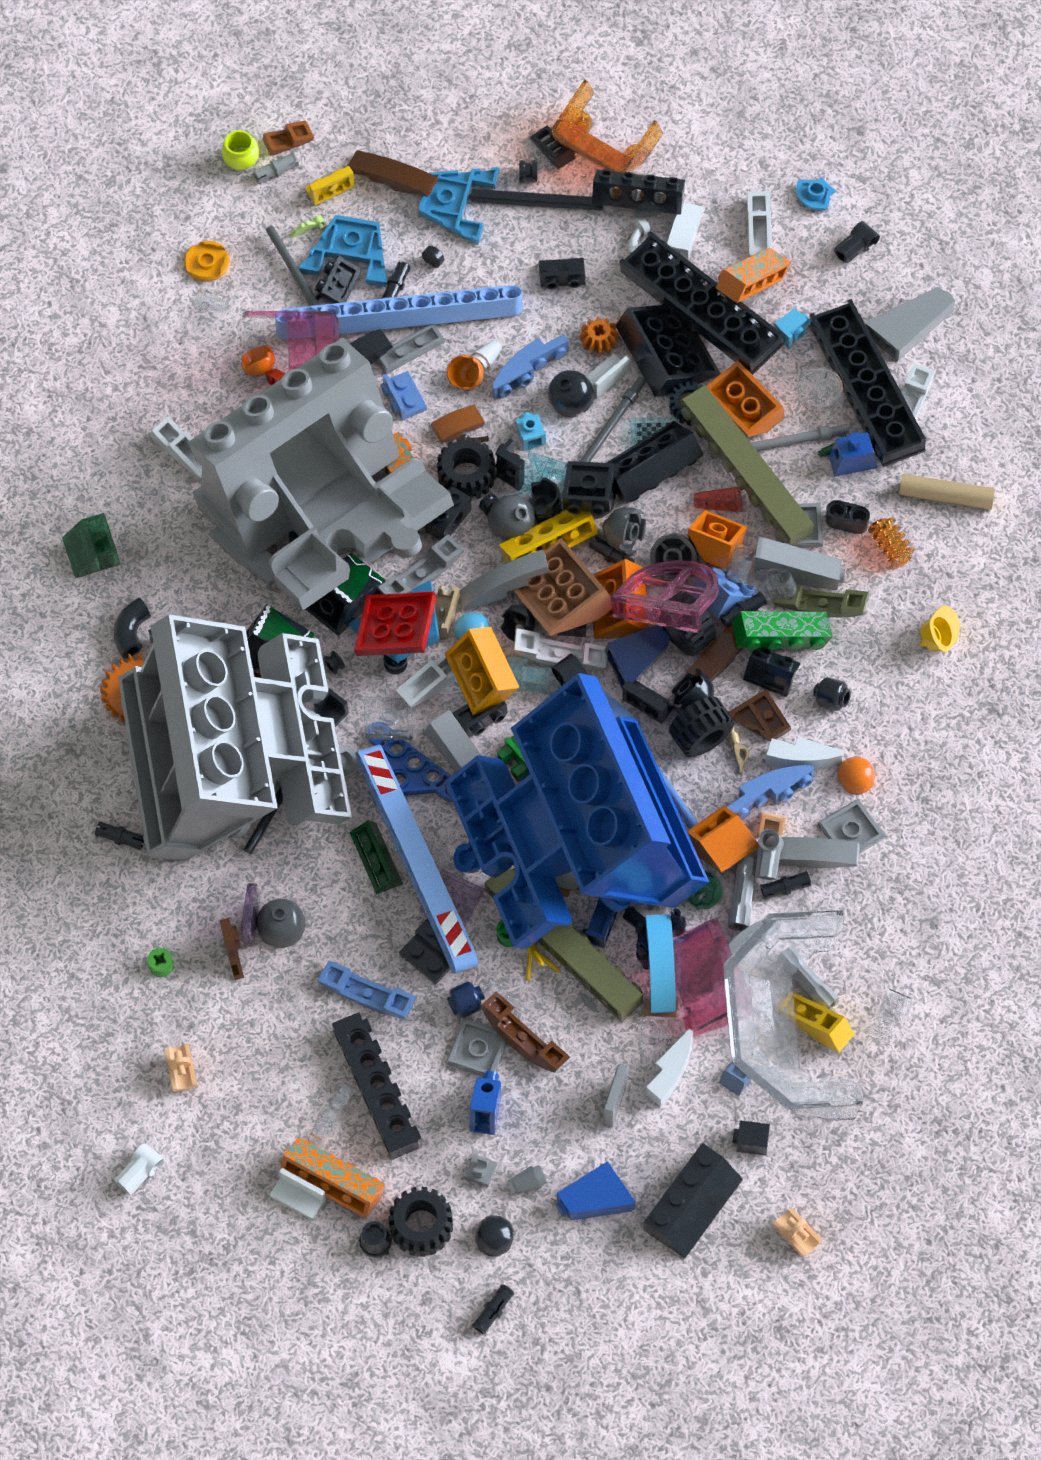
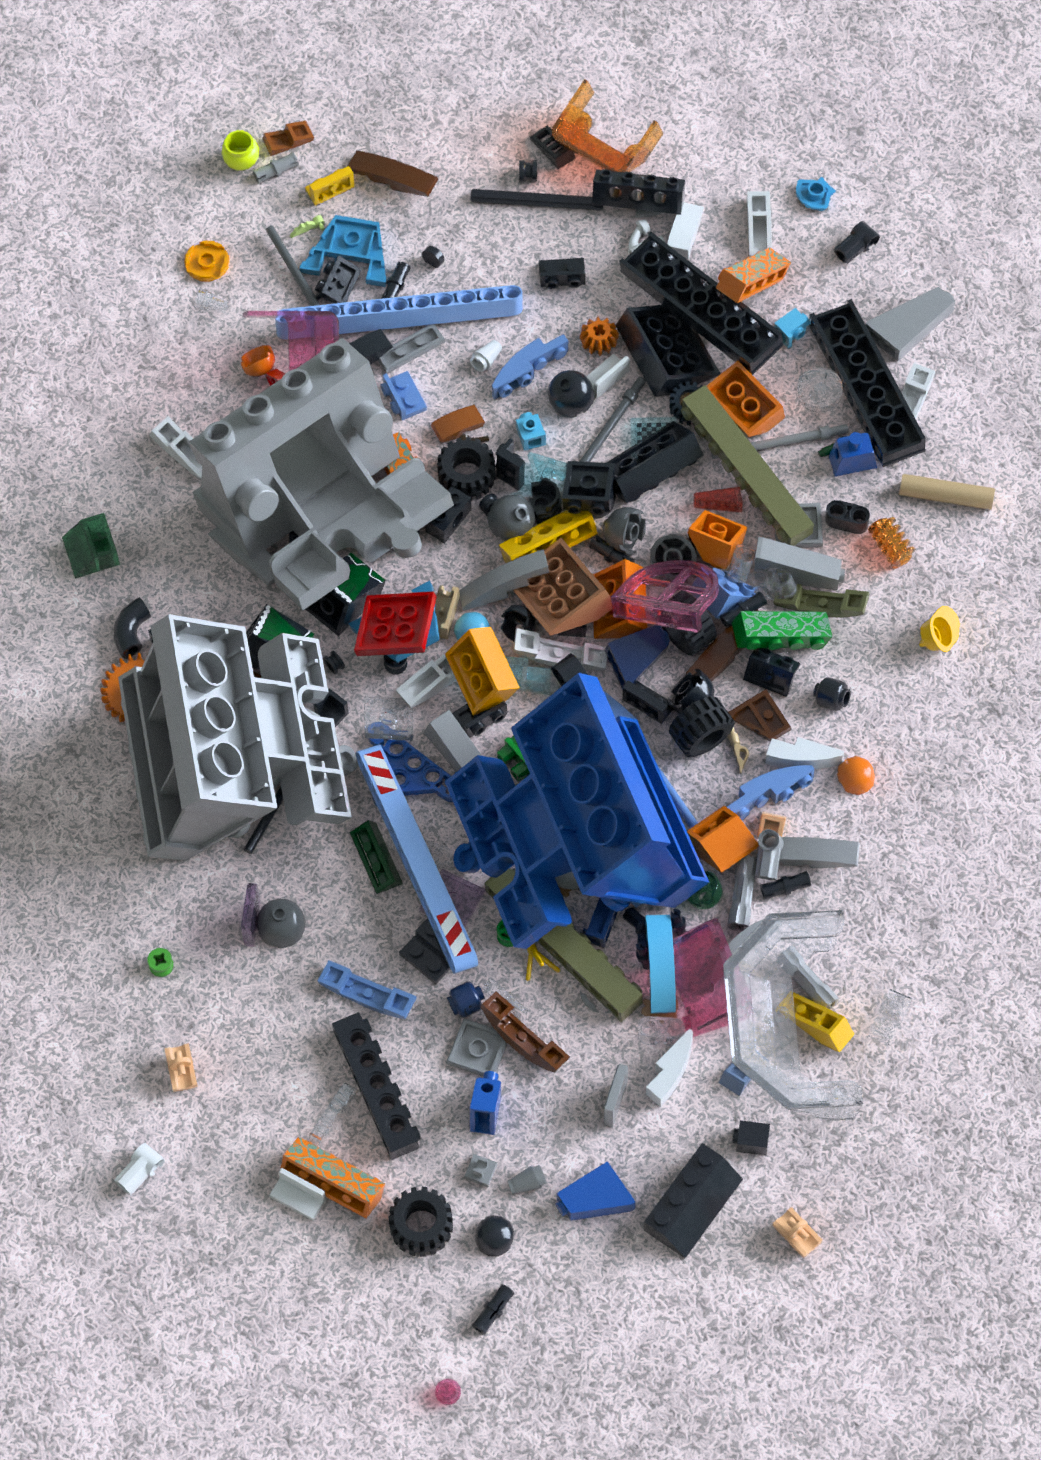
(119, 835): black pin -> none
(232, 945): reddish brown wing -> none
(375, 1240): black piece -> none
(440, 558): light grey slope -> none
(448, 1391): none -> clear pink plate
(449, 199): dark azure wing -> none
(465, 372): orange hair -> none
(852, 824): light grey tile -> none

